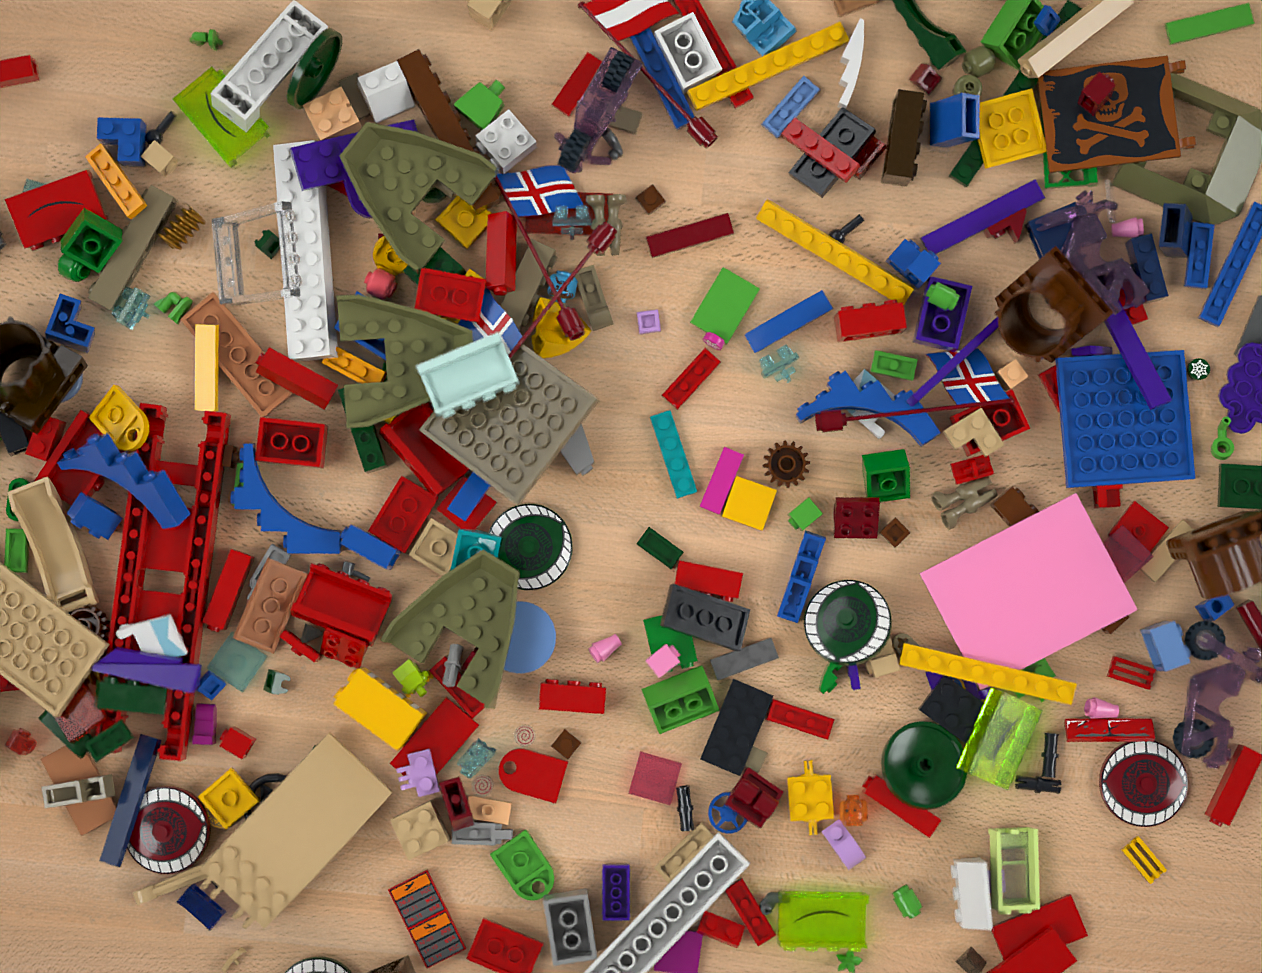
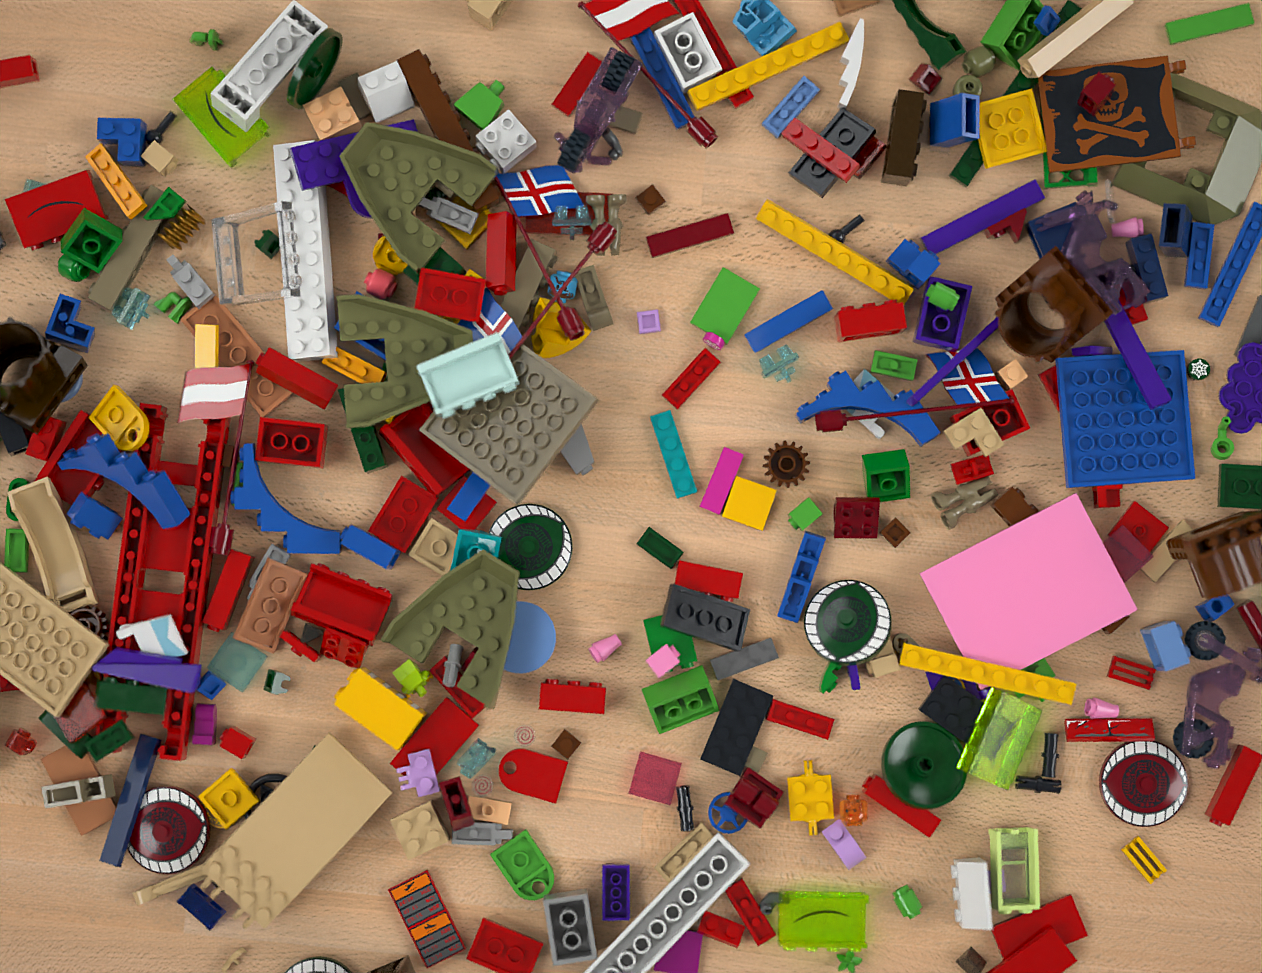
(166, 206): none -> green tile
(190, 282): none -> light grey hinge
(218, 395): none -> flag
(348, 568): dark grey hand -> none
(450, 213): none -> light grey hinge

